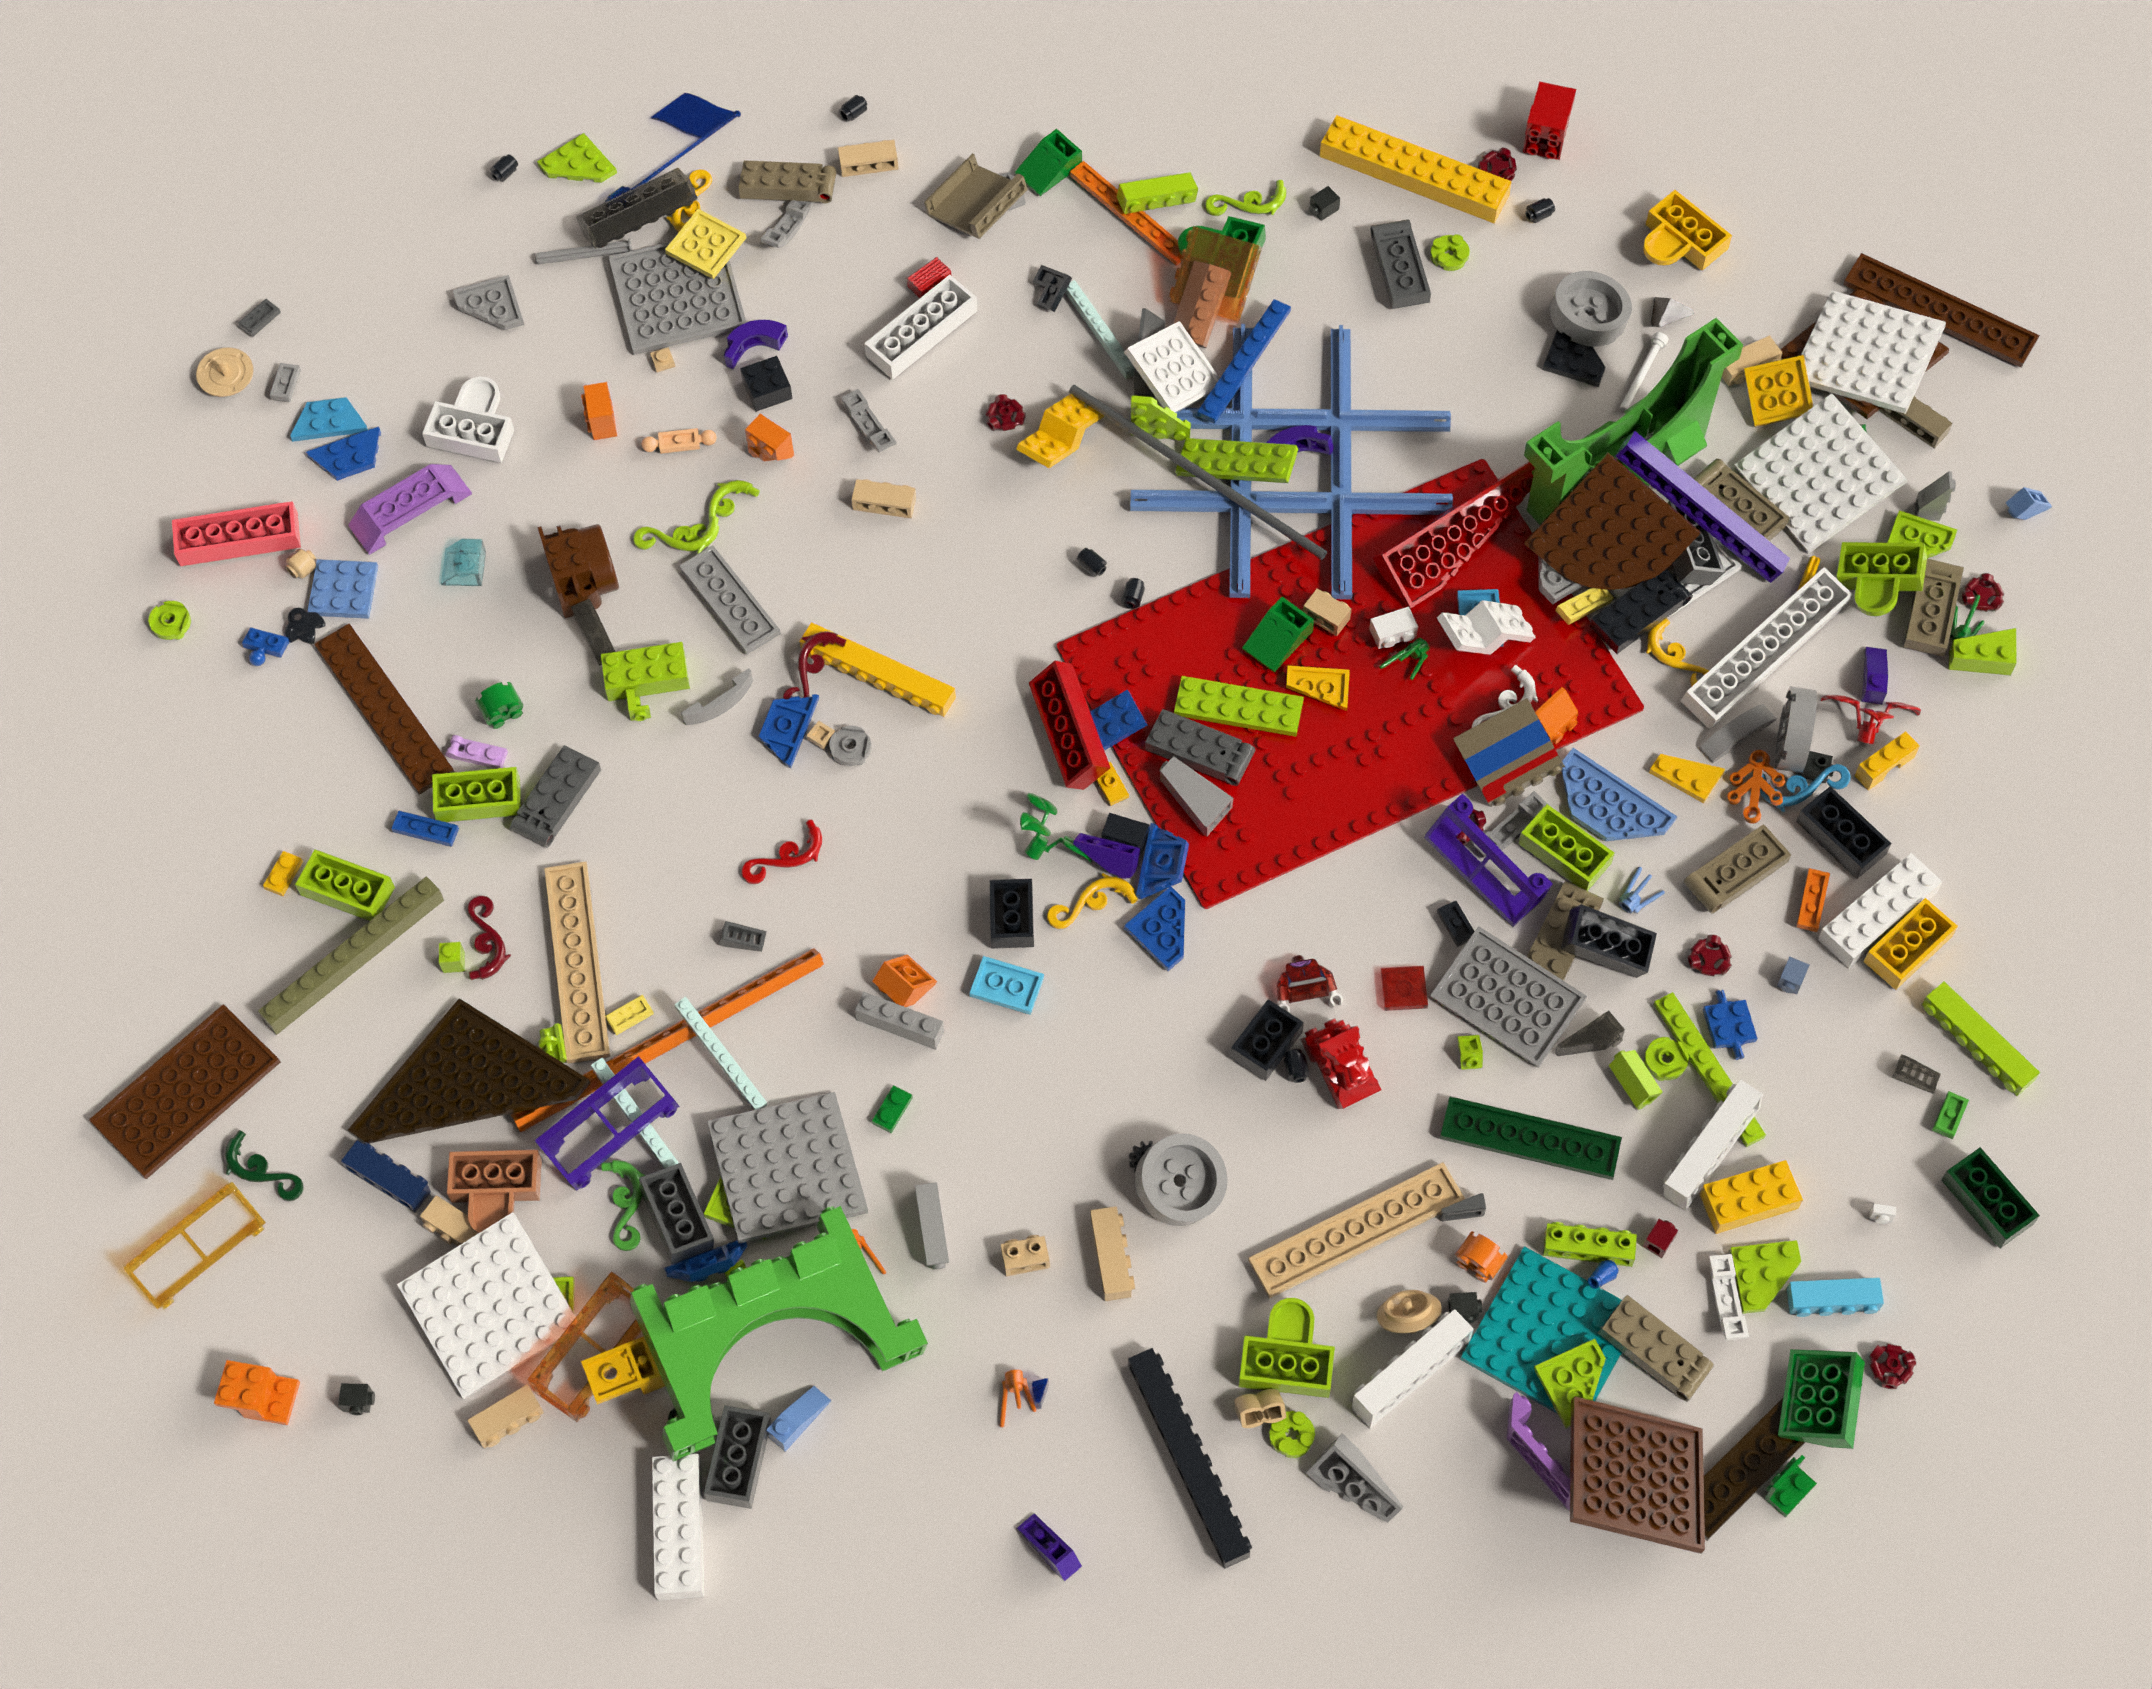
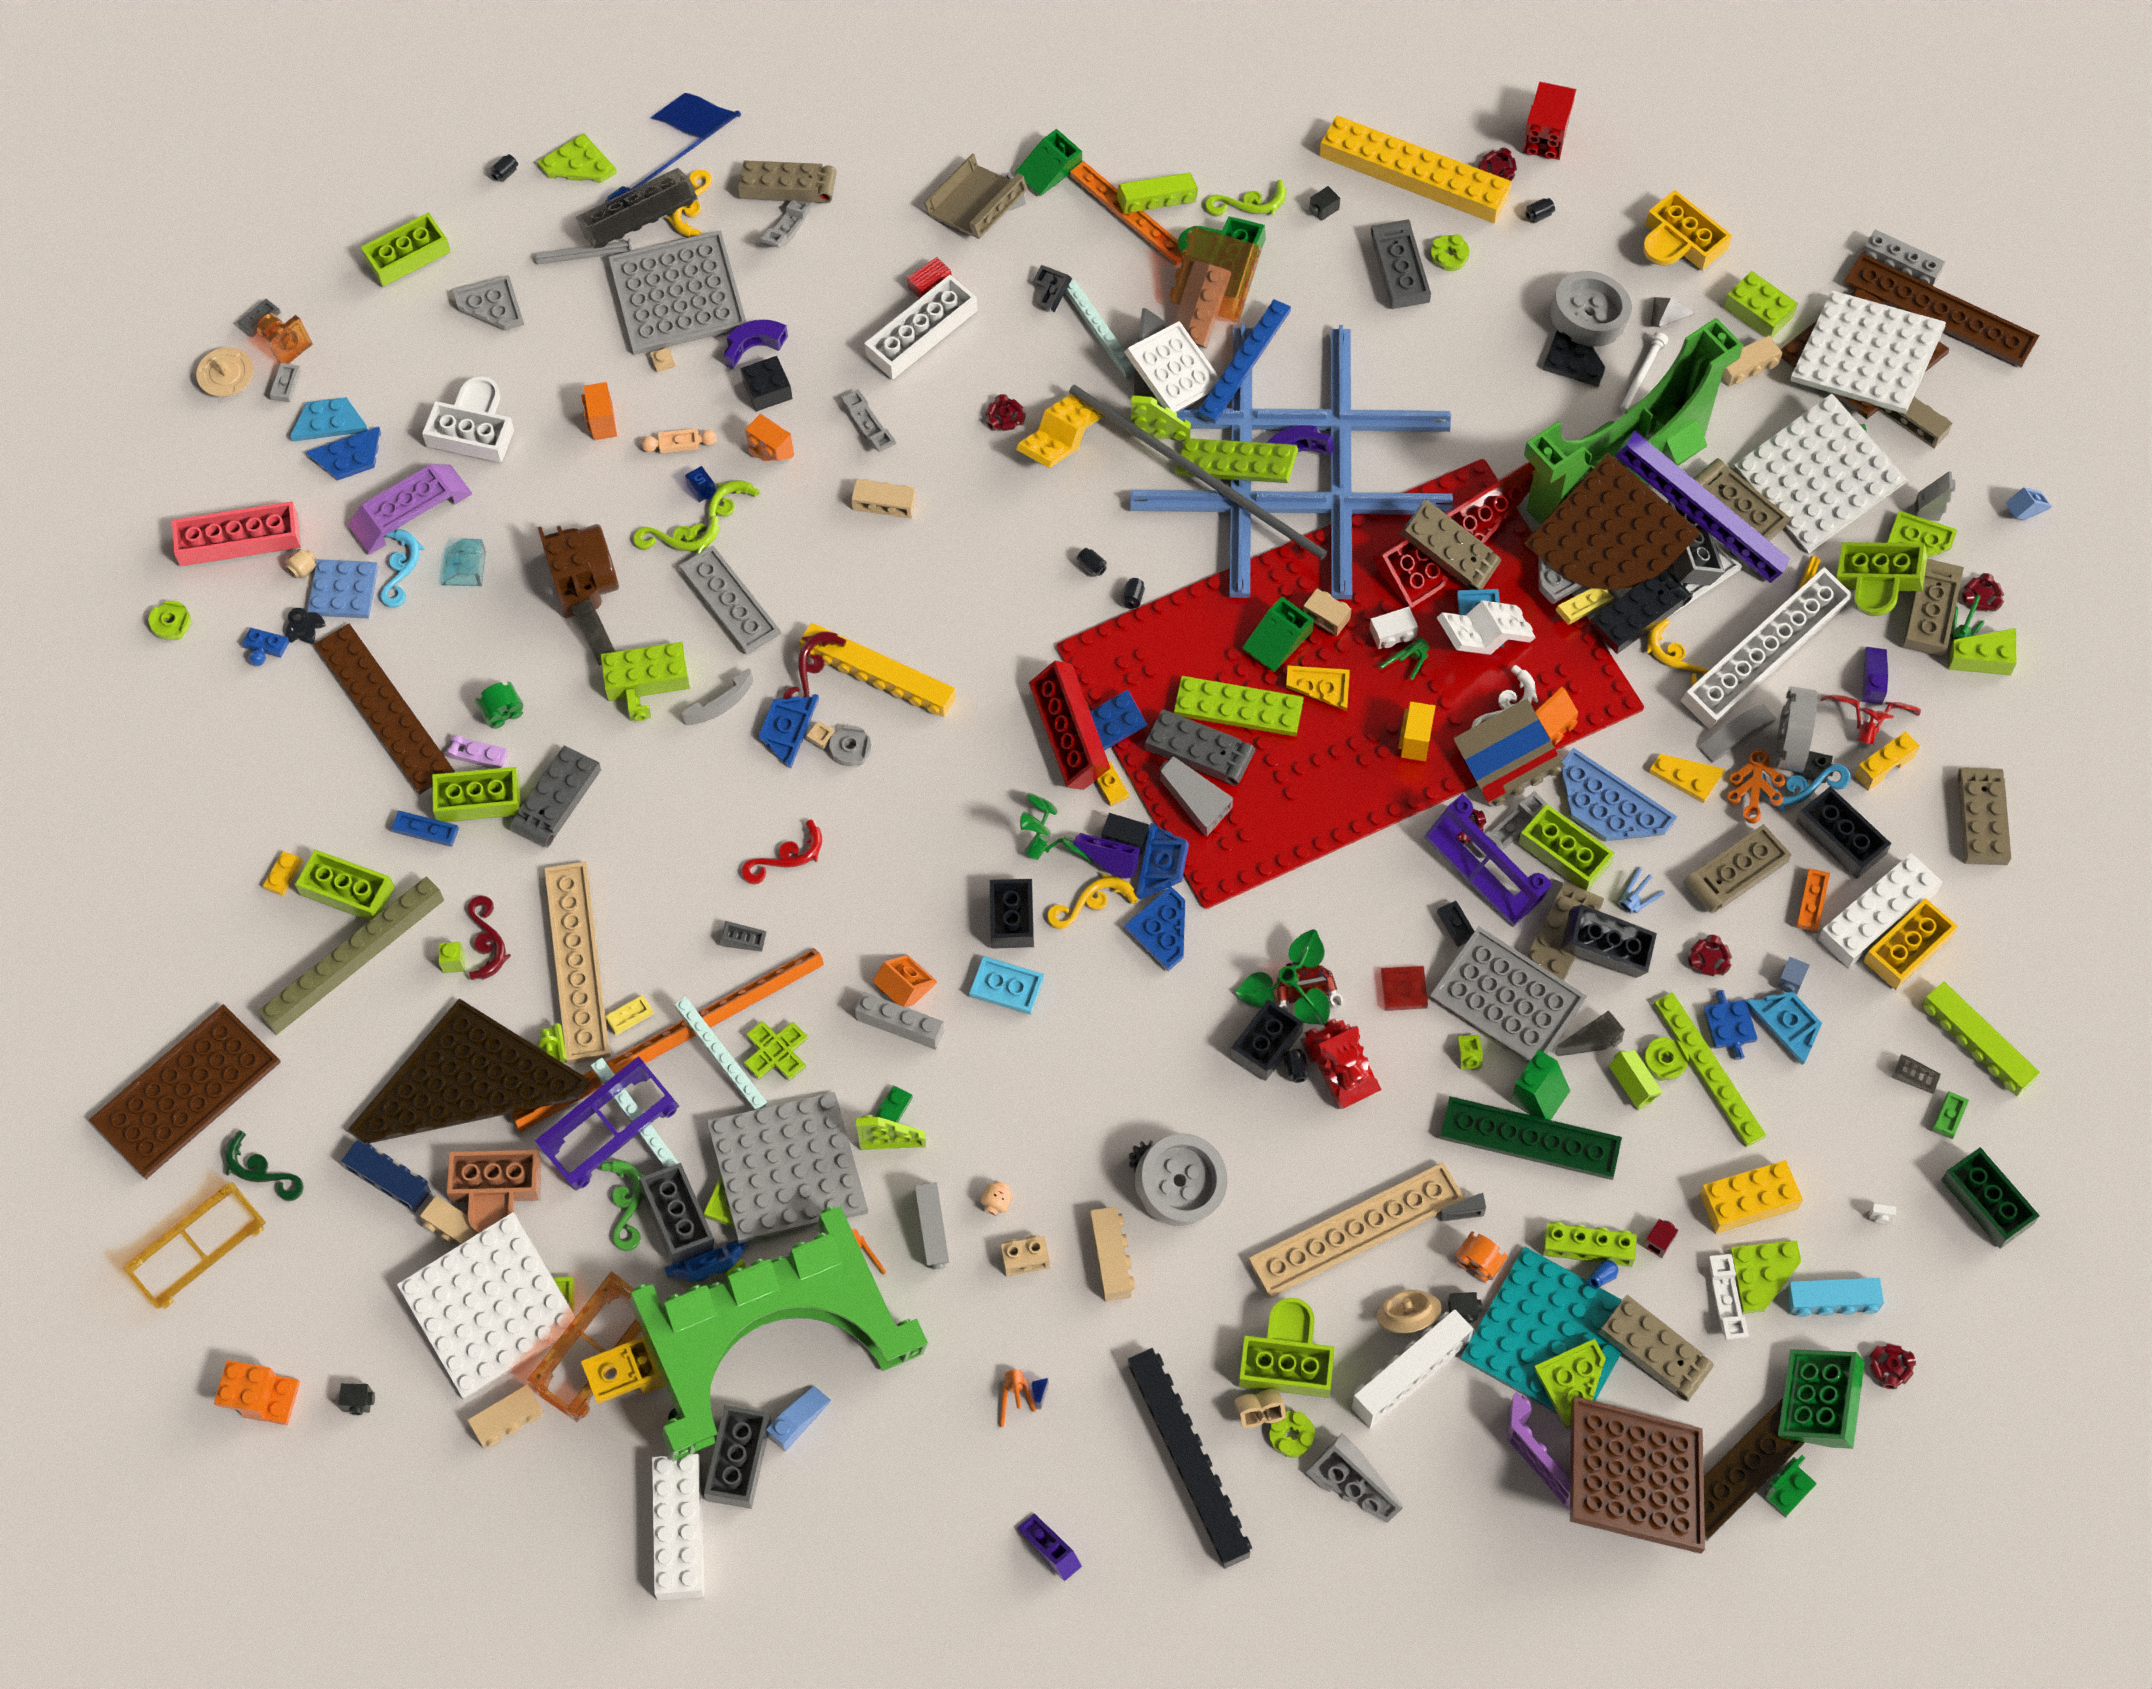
(285, 339): none -> clear orange plant
(403, 569): none -> medium azure plant
(405, 249): none -> lime brick
(700, 484): none -> clear blue brick
(705, 243): light yellow plate -> none
(776, 1050): none -> lime plate
(853, 108): black brick -> none
(868, 158): tan brick -> none
(880, 1133): none -> lime plate
(996, 1198): none -> light nougat head
(1313, 1006): none -> green plant
(1416, 731): none -> yellow brick
(1451, 546): none -> dark tan hinge
(1540, 1087): none -> green slope
(1712, 1145): white brick -> none
(1760, 305): none -> lime brick
(1778, 390): yellow plate -> none
(1789, 1022): none -> dark azure wing
(1904, 257): none -> light grey brick
(1984, 816): none -> dark tan hinge

